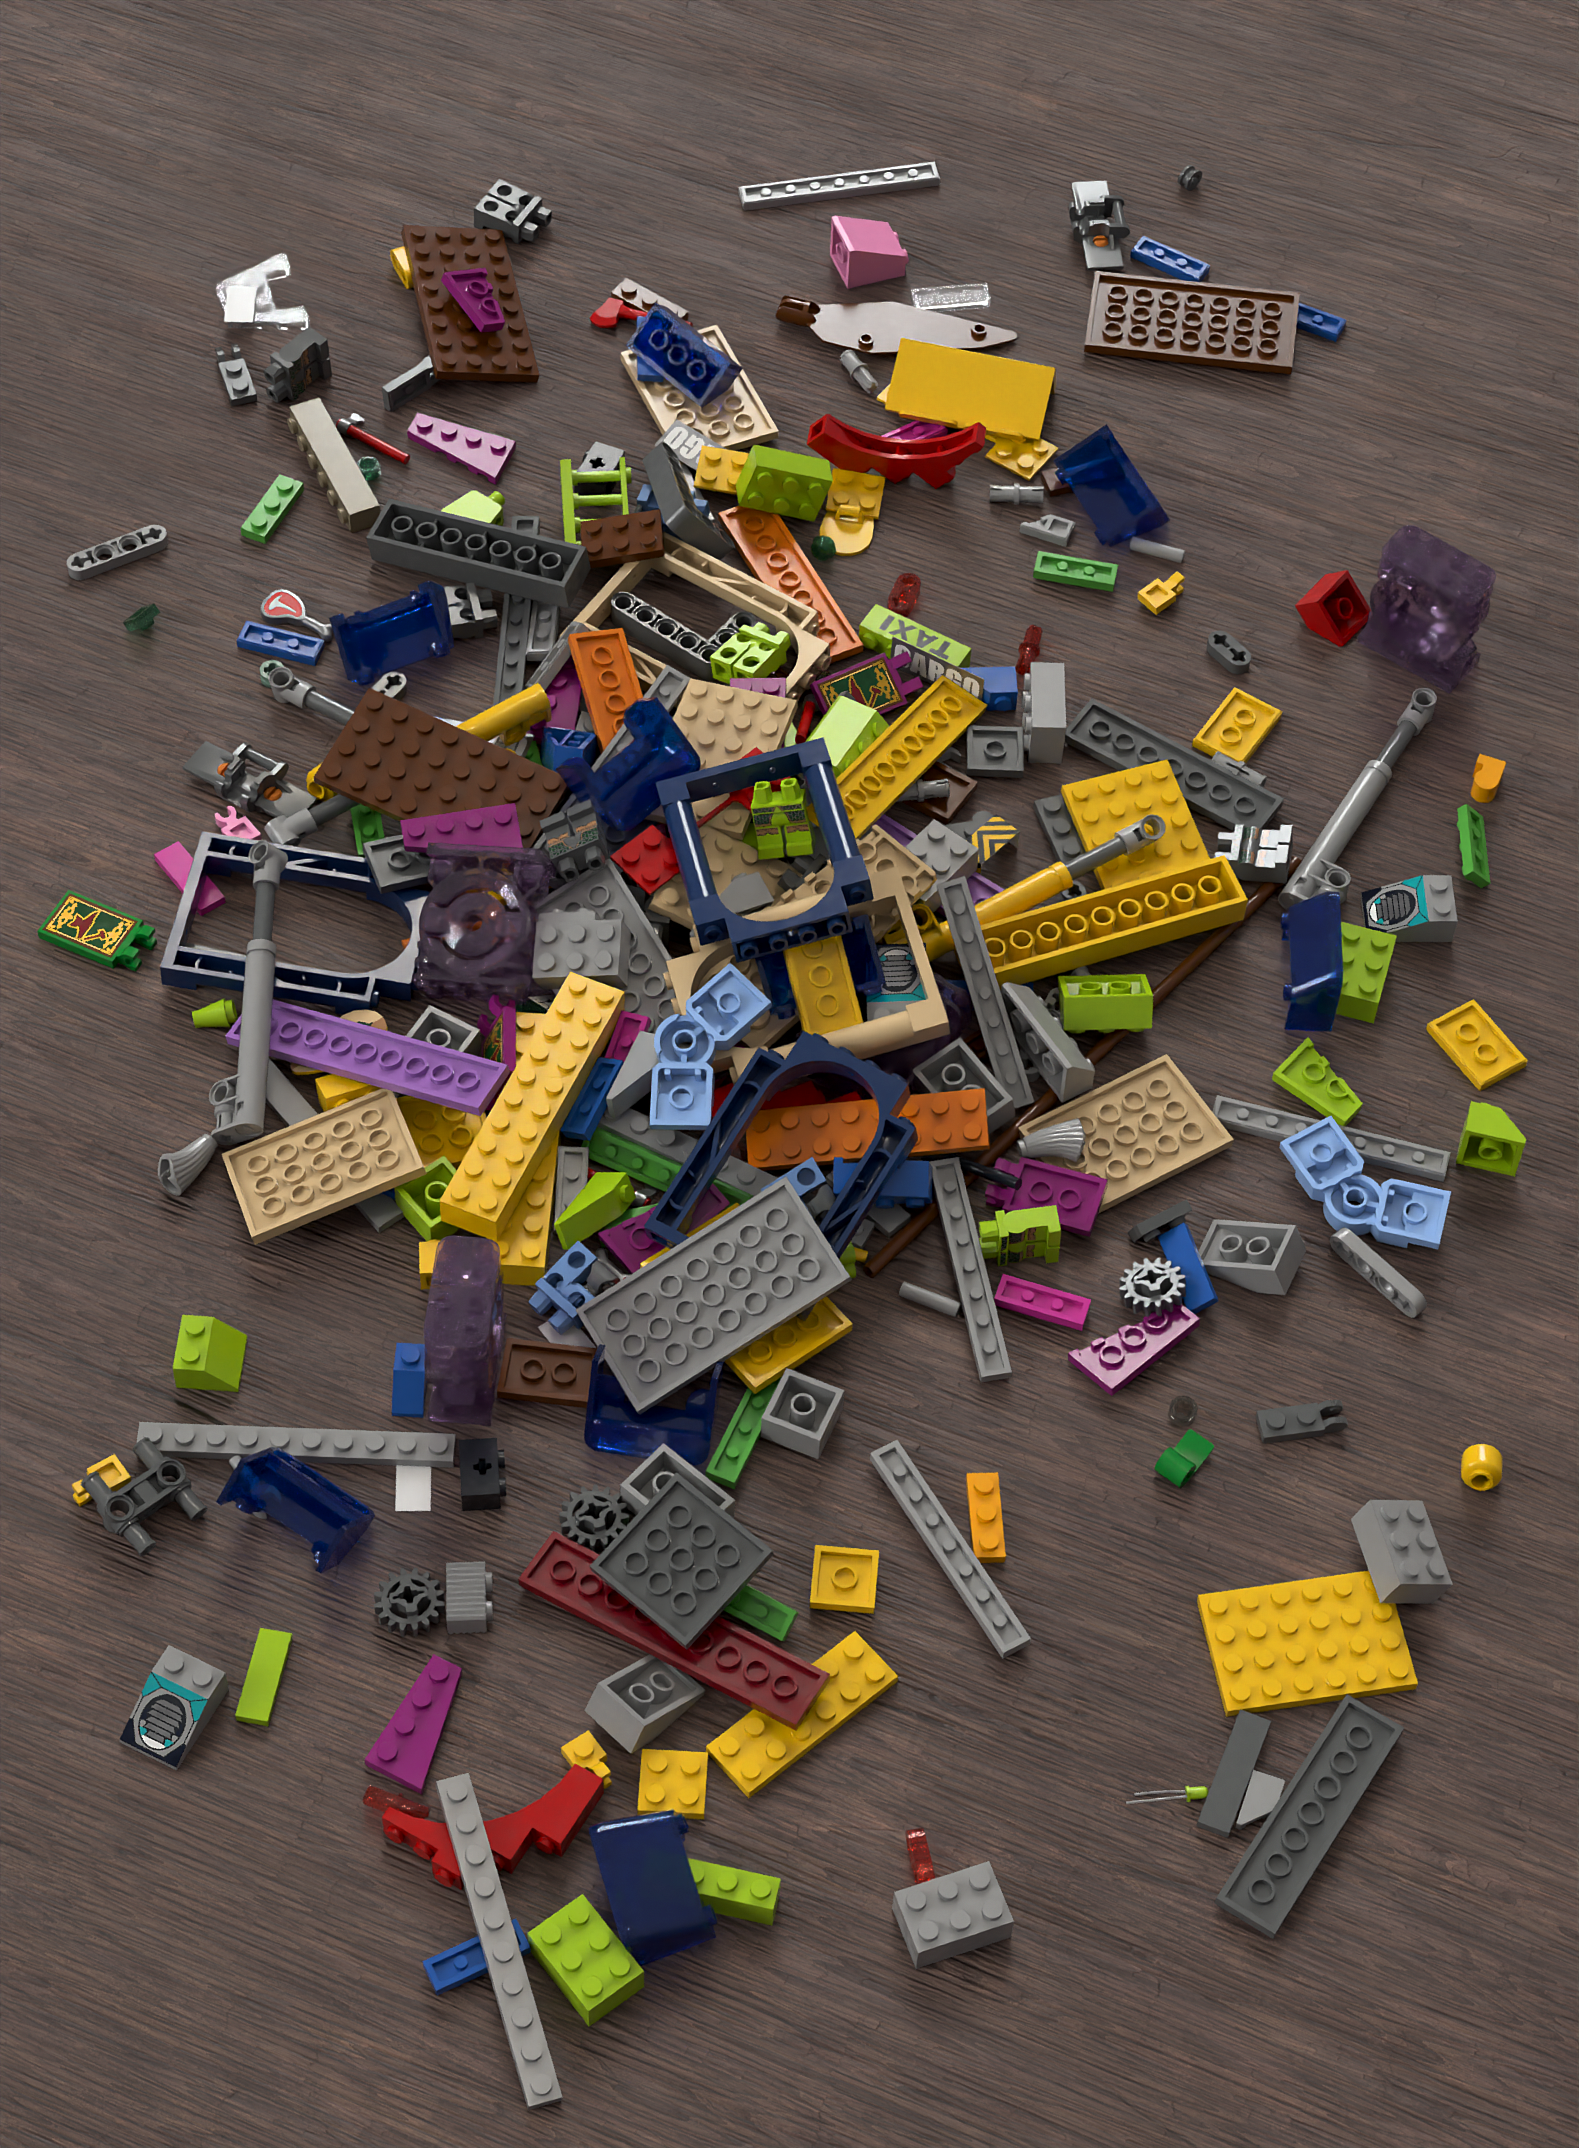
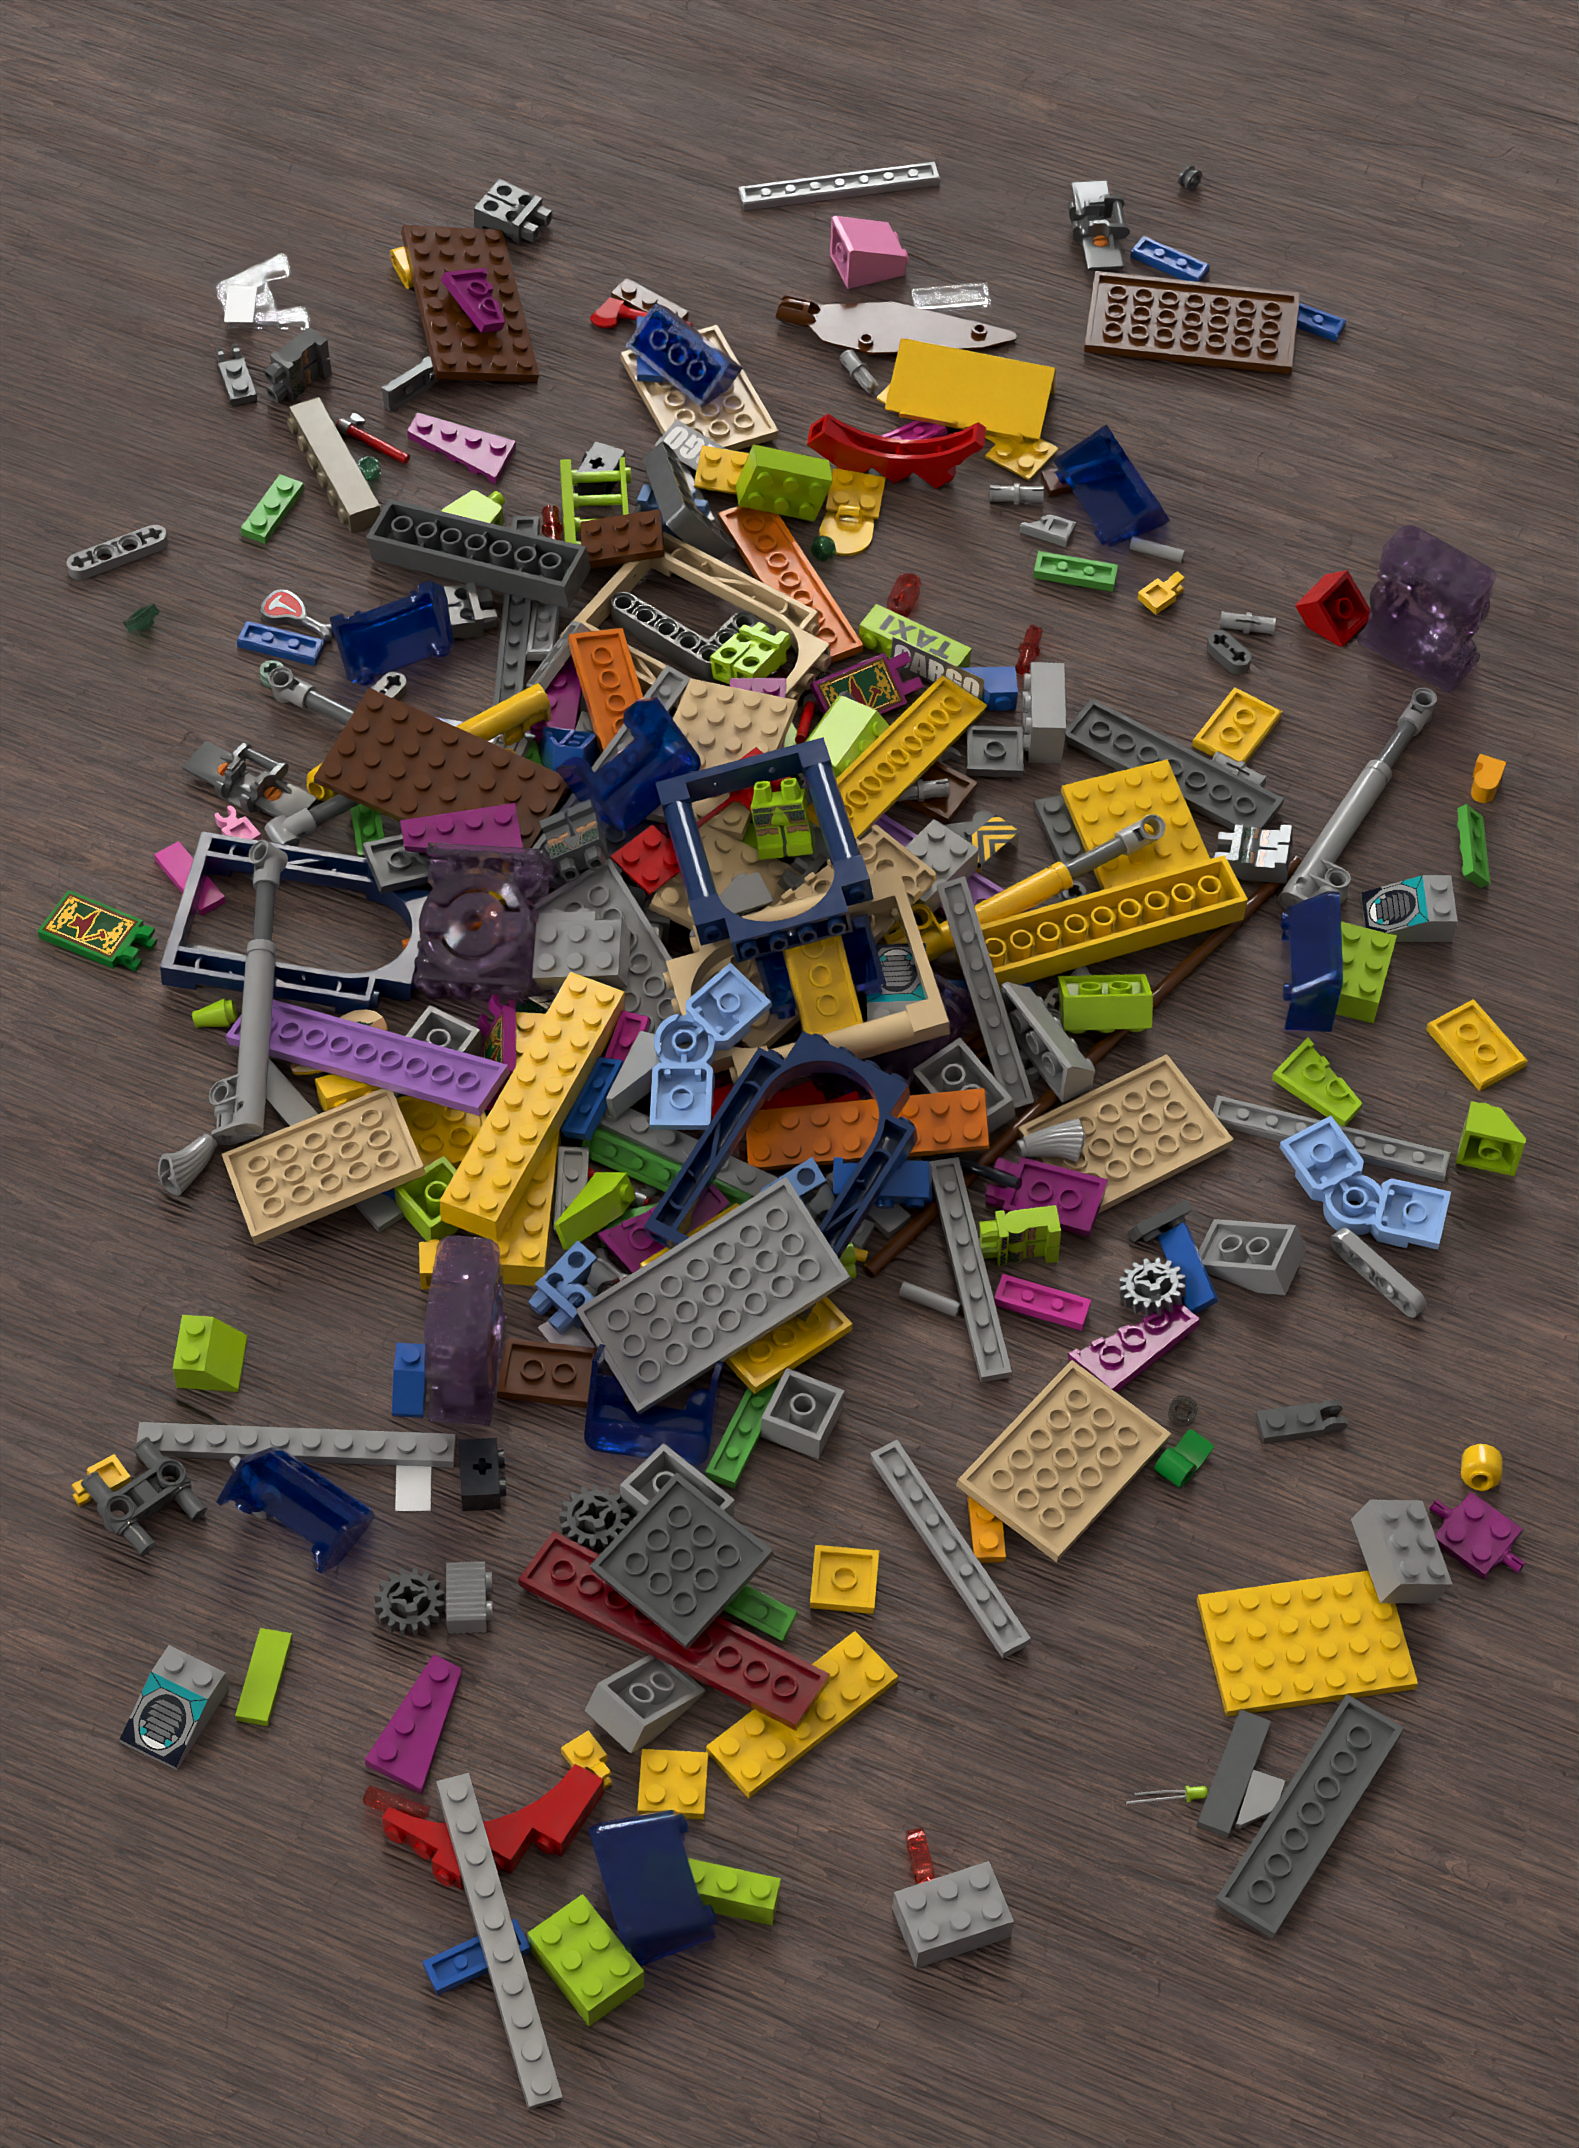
(552, 527): none -> clear red axle
(1063, 1460): none -> tan plate
(1228, 621): none -> light grey pin
(1477, 1535): none -> magenta plate

